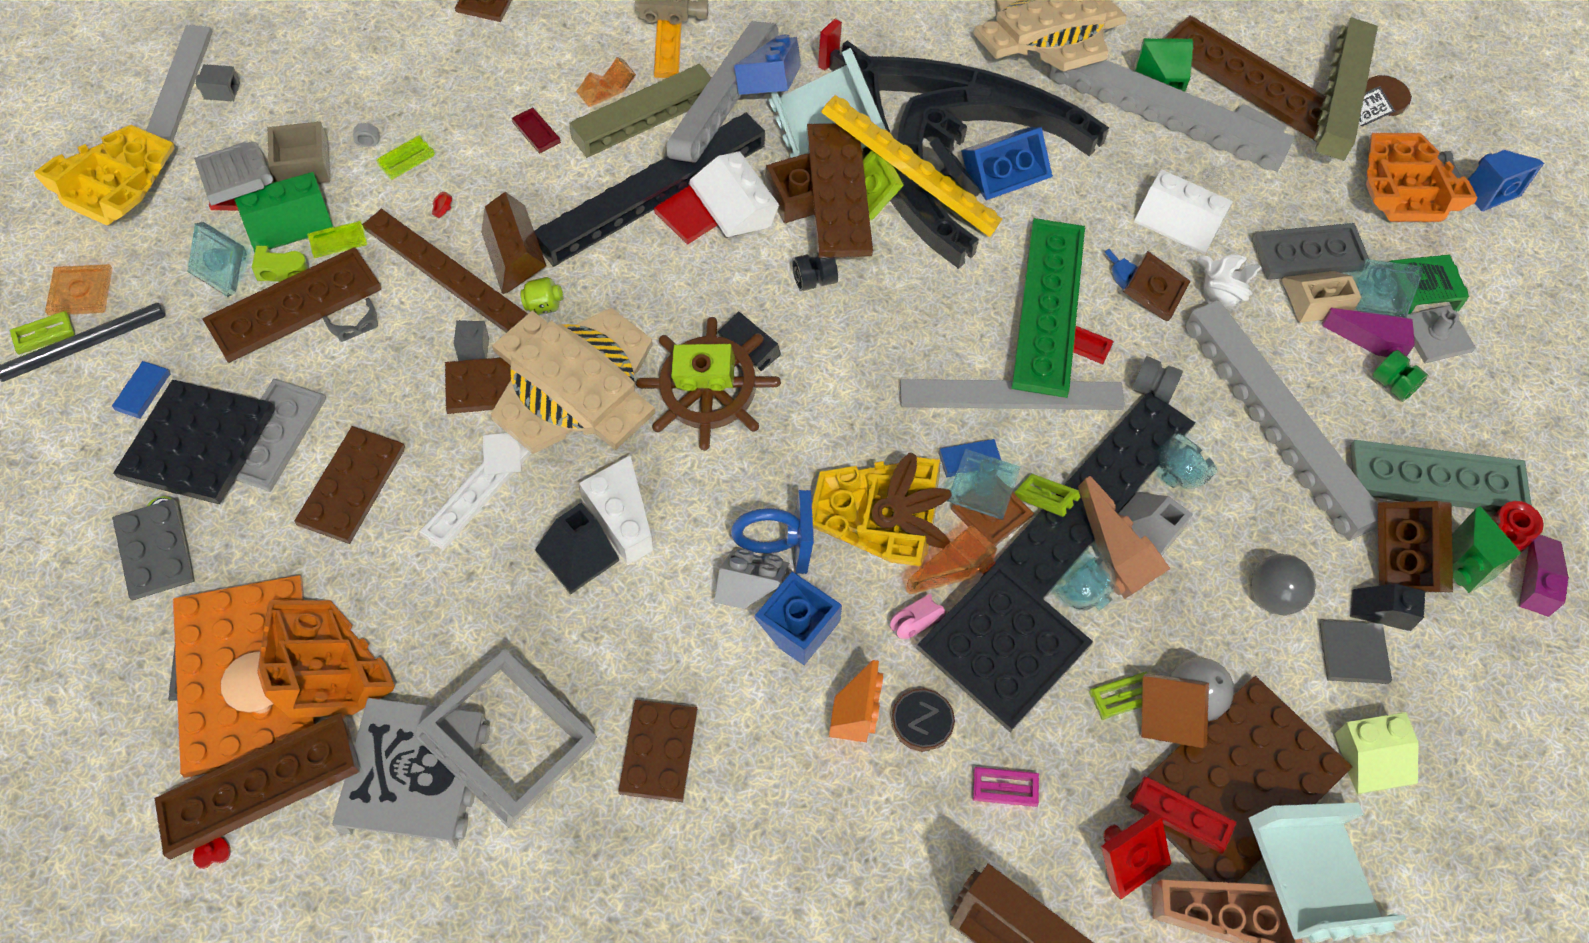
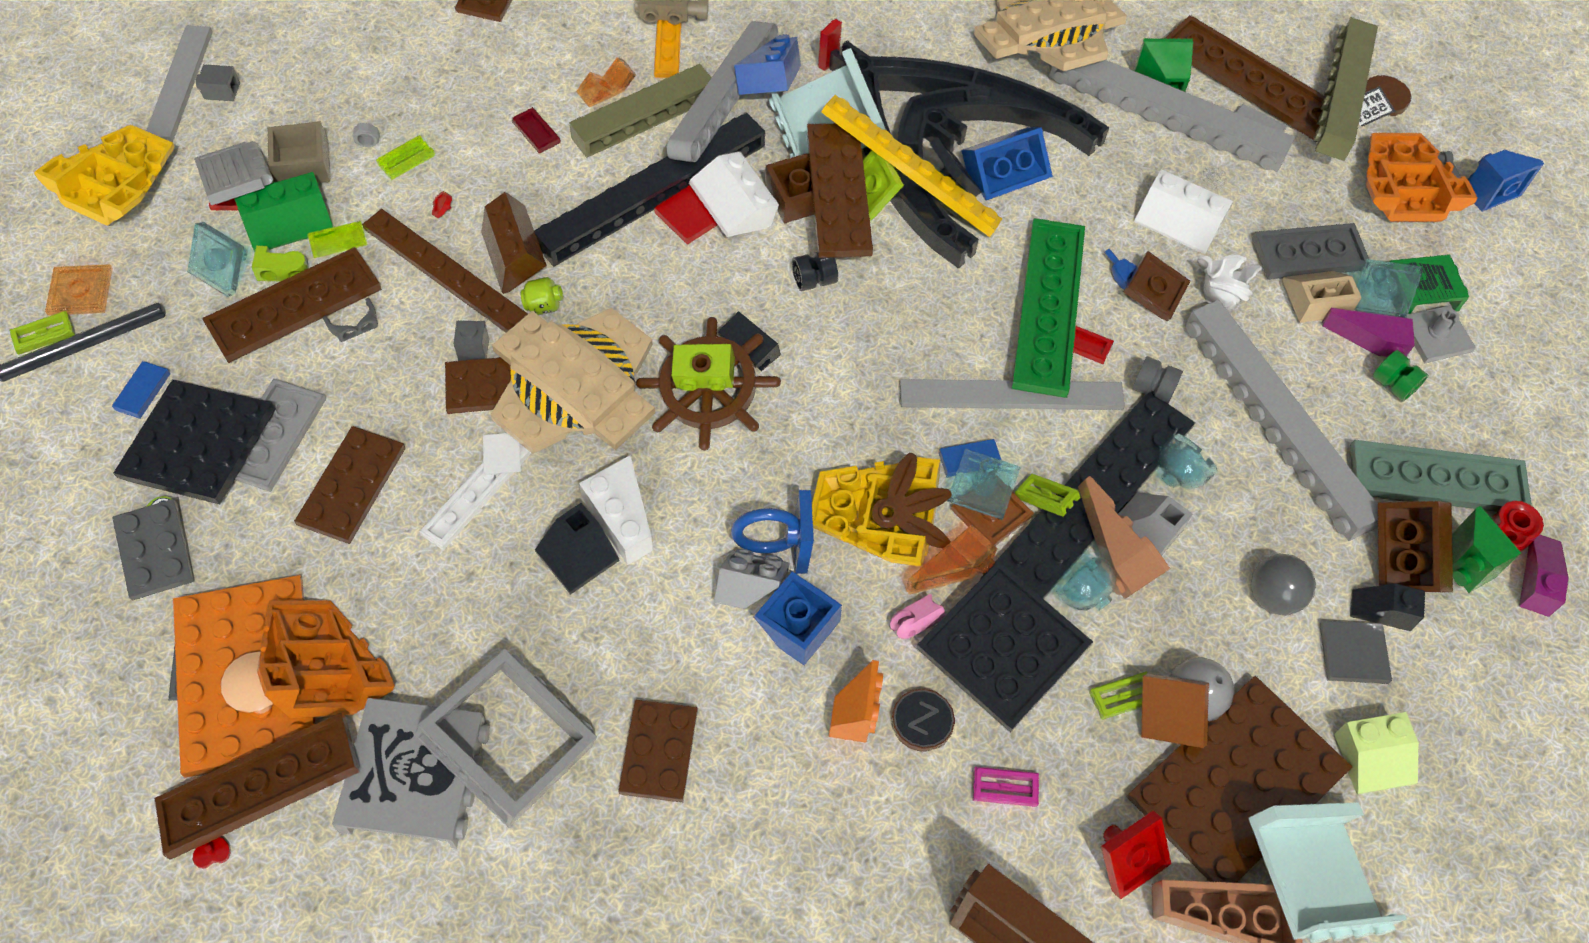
(1184, 814): red tile -> none

